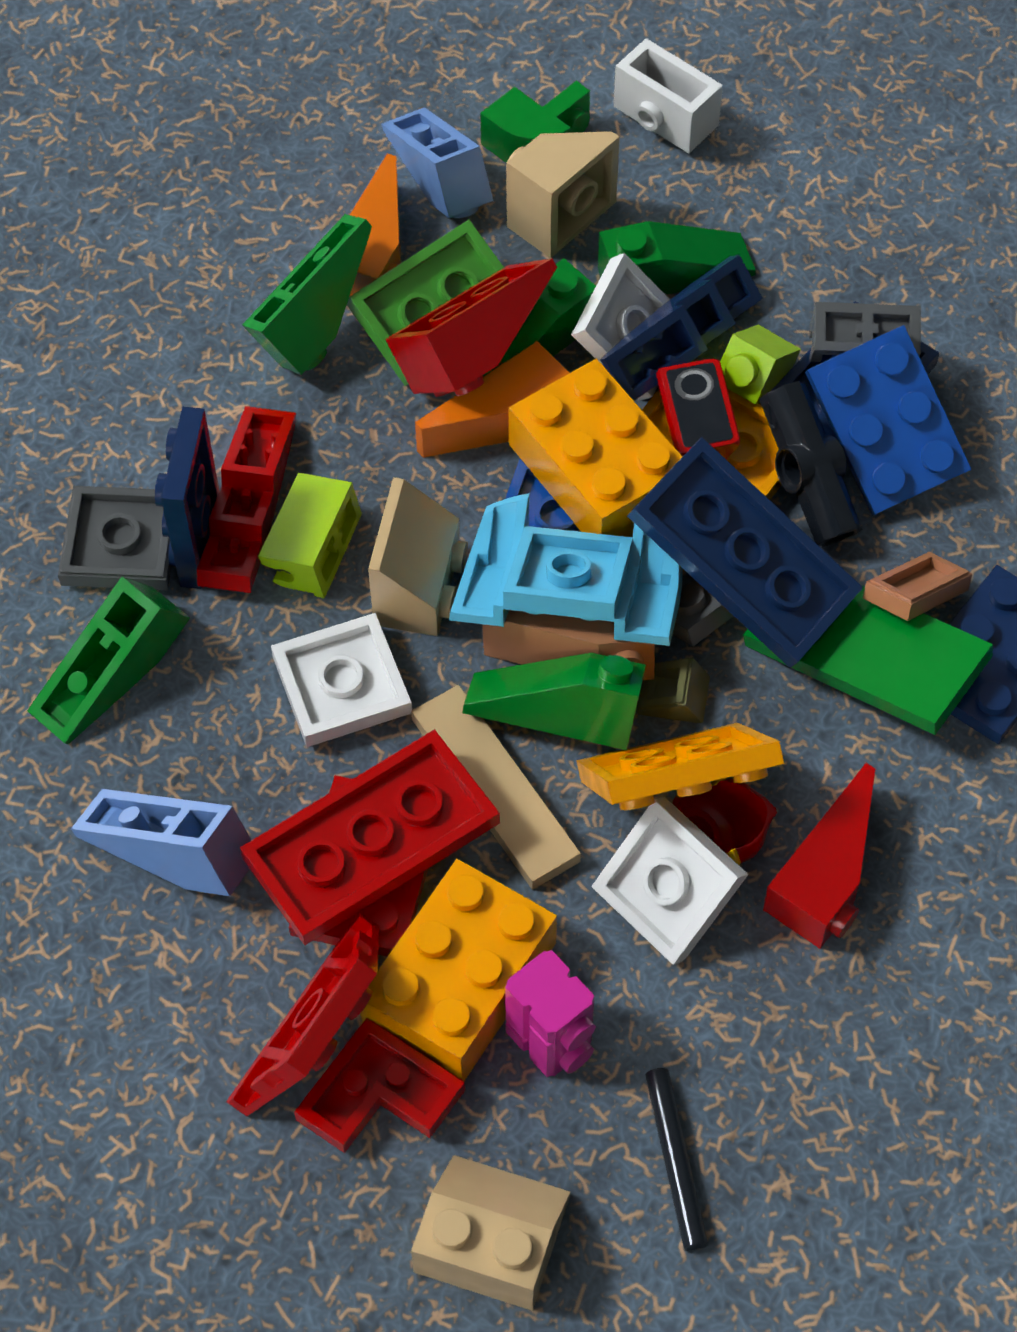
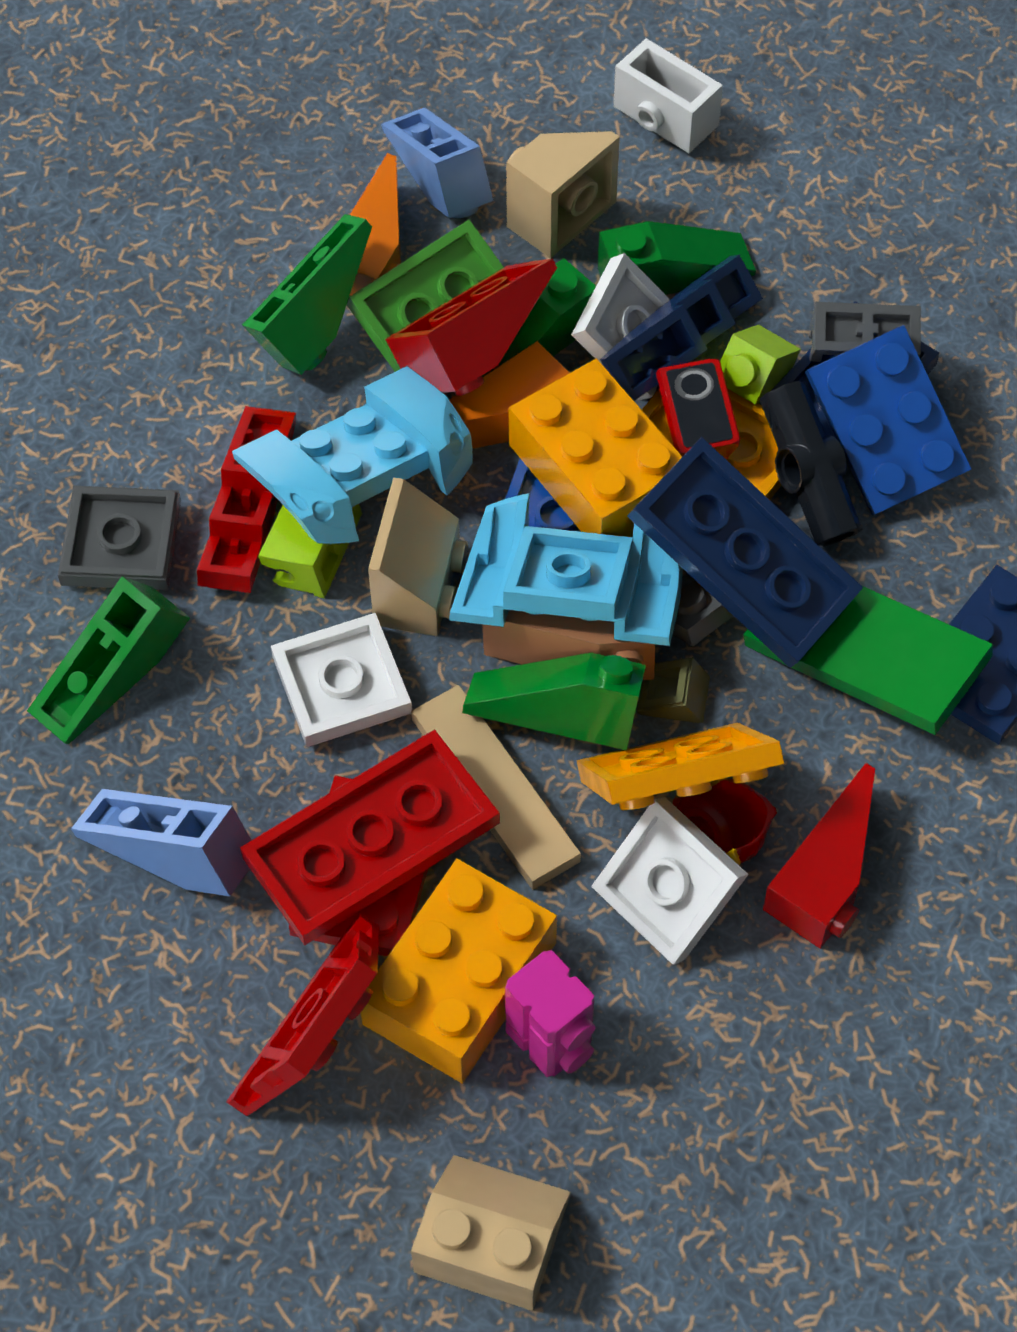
(187, 493): dark blue plate -> none
(356, 456): none -> medium azure piece
(373, 1073): red plate -> none
(518, 119): green brick -> none
(676, 1159): black bar -> none
(917, 586): nougat tile -> none

